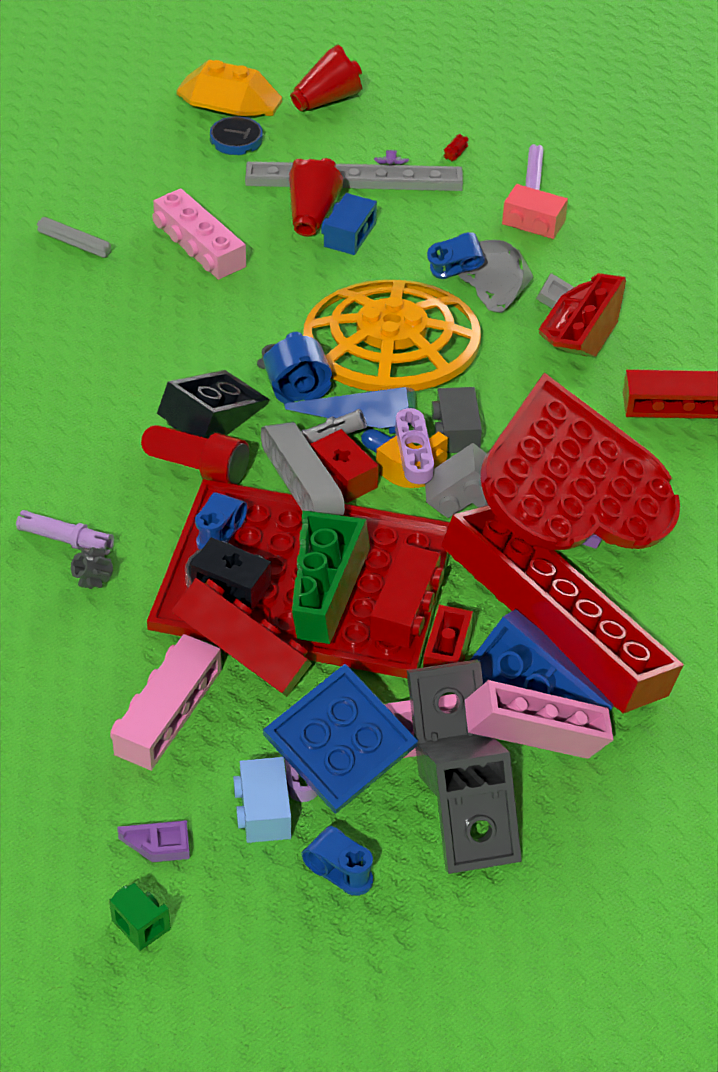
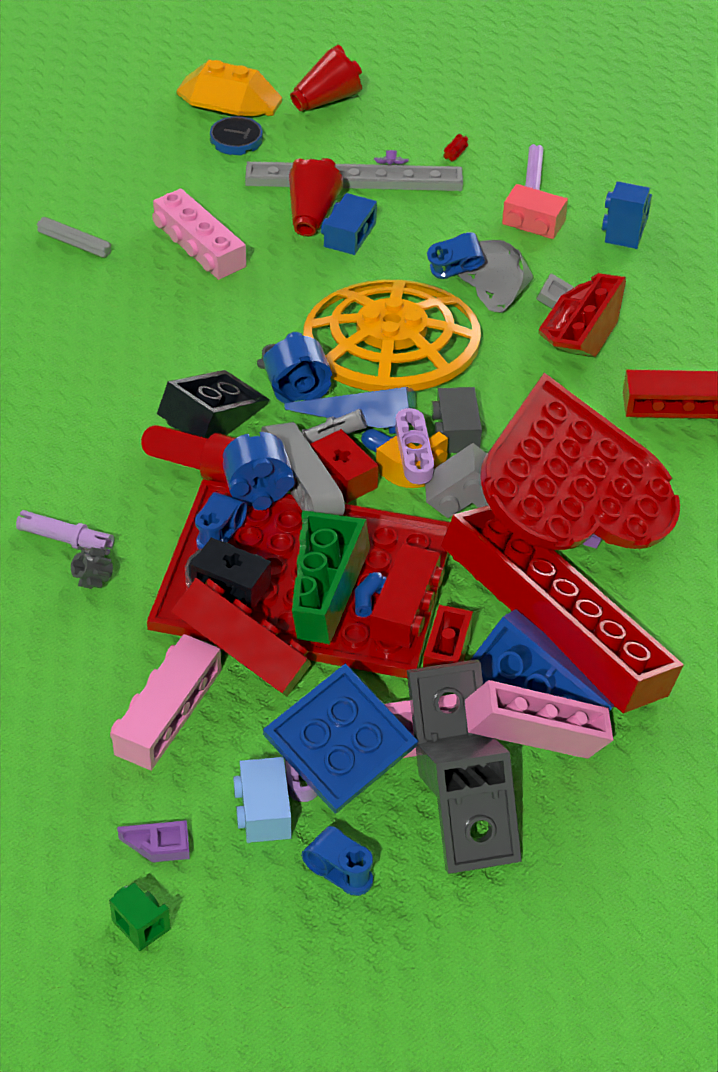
(257, 469): none -> blue brick
(363, 593): none -> blue arm
(627, 214): none -> blue brick

